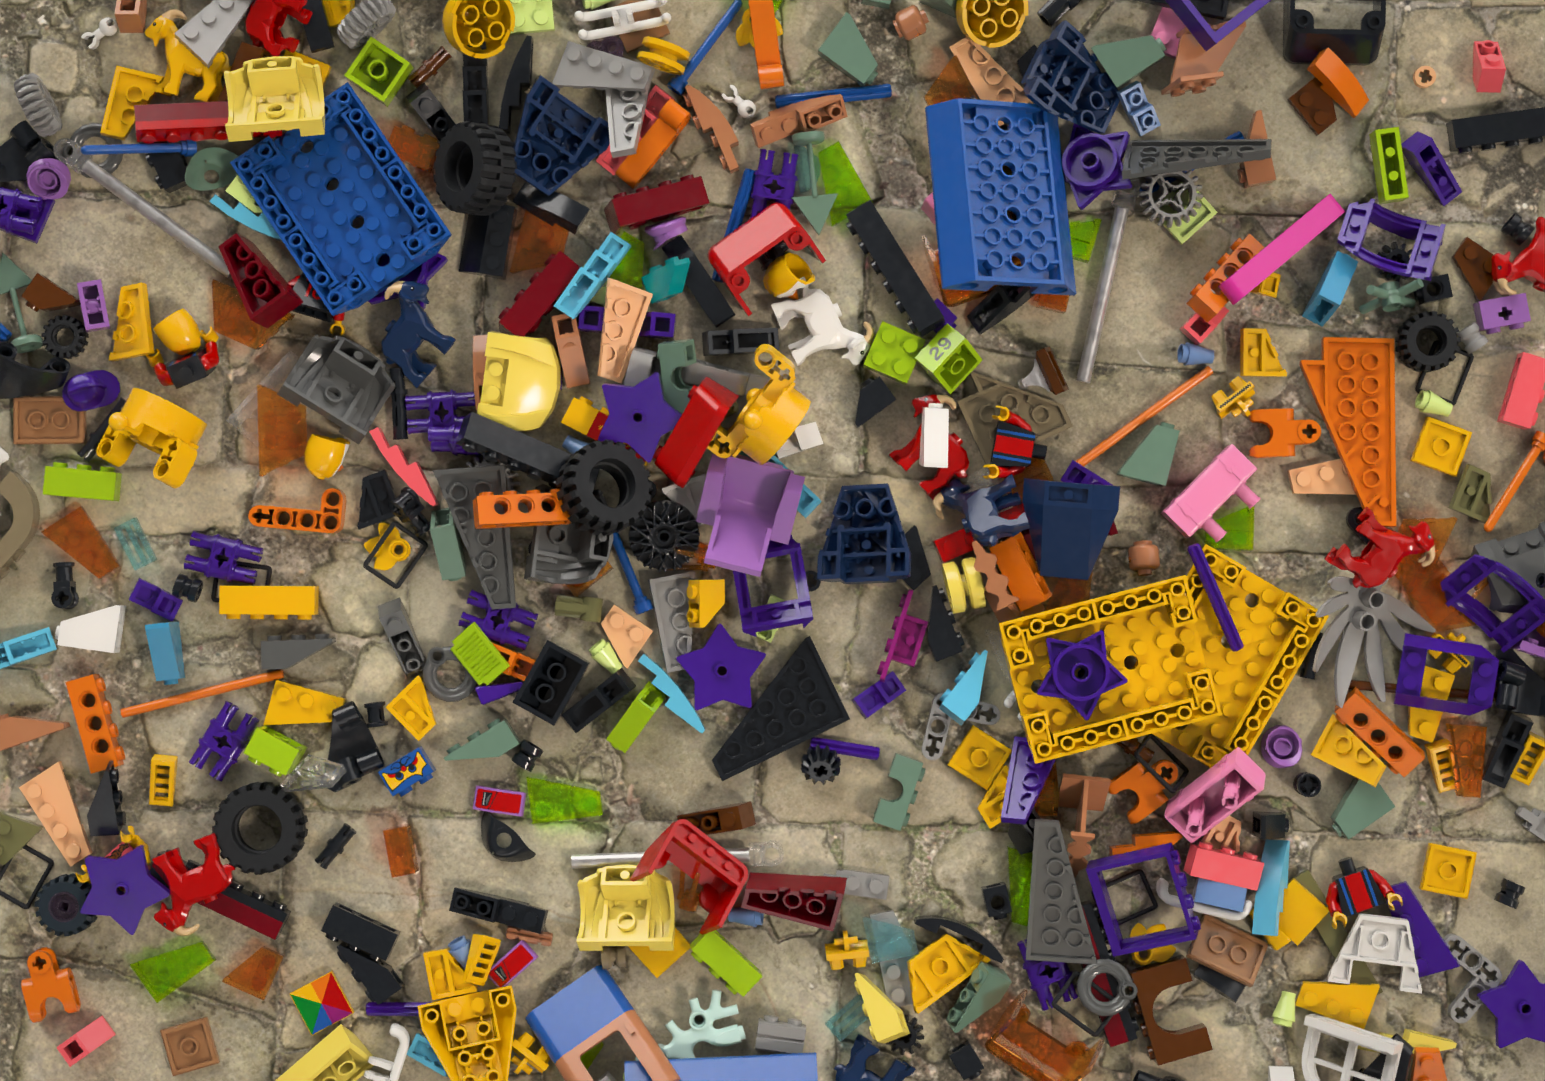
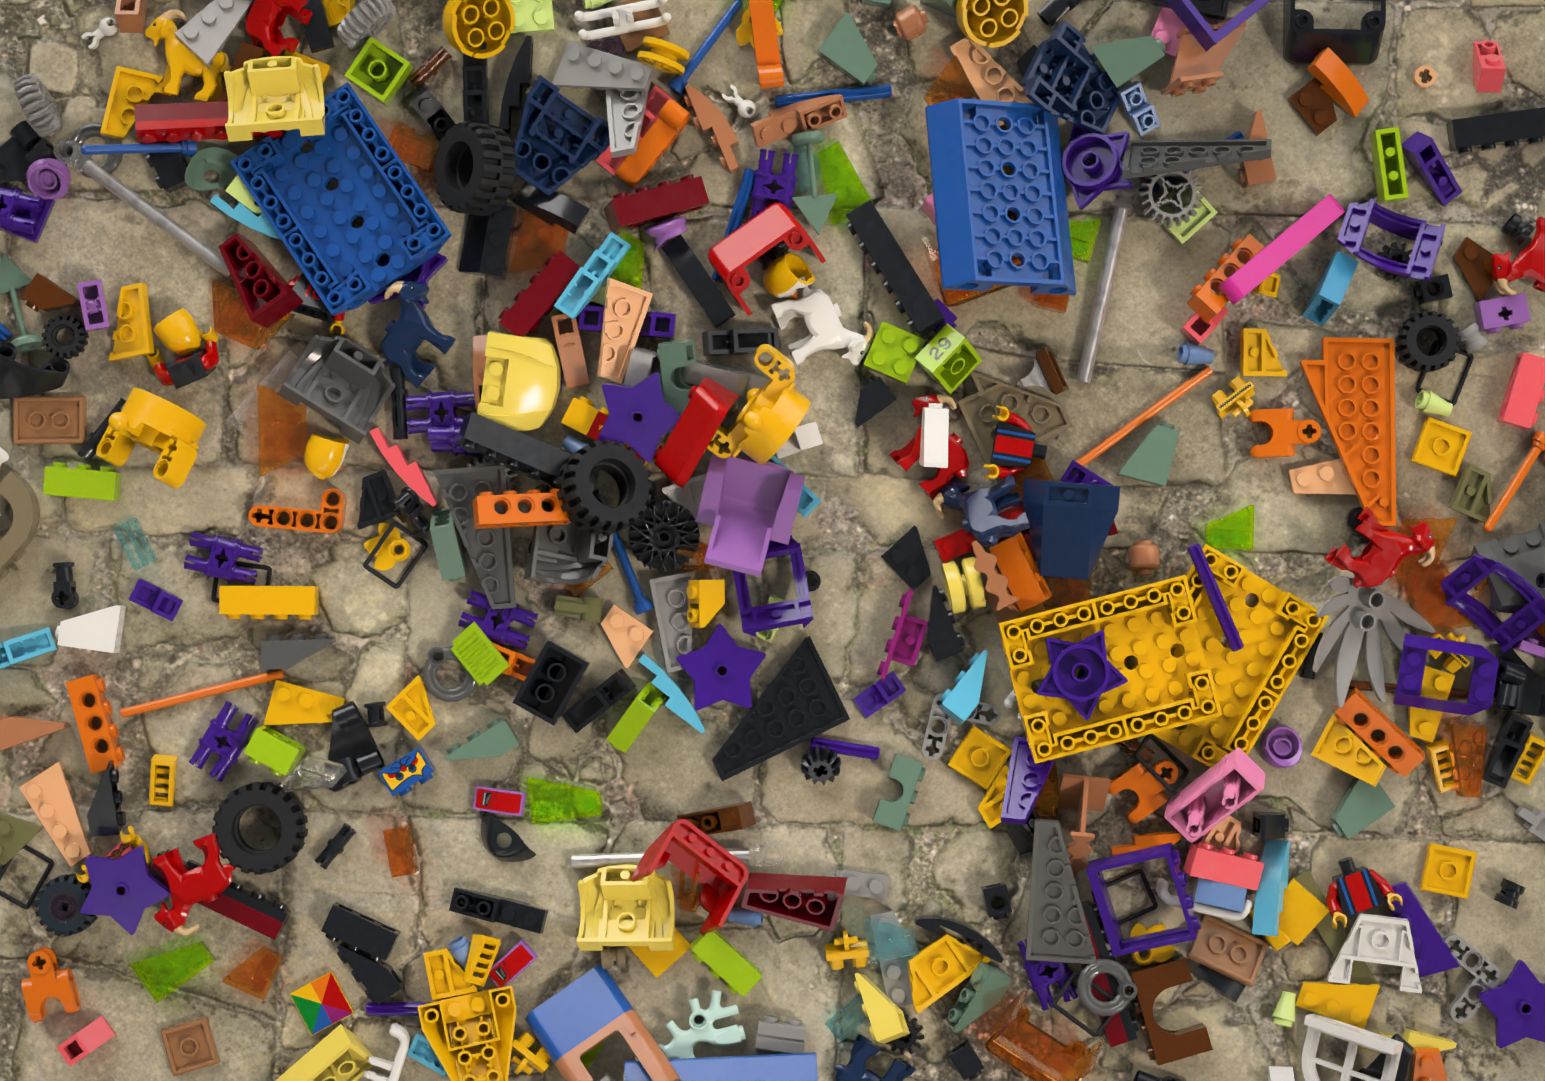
(83, 542): clear orange wing -> none
(91, 390): dark purple piece -> none
(166, 651): dark azure slope -> none
(187, 587): black wheel -> none
(402, 636): dark grey slope -> none
(493, 692): dark purple slope -> none
(523, 759): black wheel -> none
(530, 937): nougat axle -> none
(605, 656): yellowish green cone -> none
(666, 280): teal slope -> none
(865, 539): dark blue wedge -> none
(998, 305): black slope -> none
(1019, 882): clear neon green wing -> none
(1209, 491): bright pink piece -> none
(1310, 787): black wheel -> none
(1391, 296): sand green bar -> none

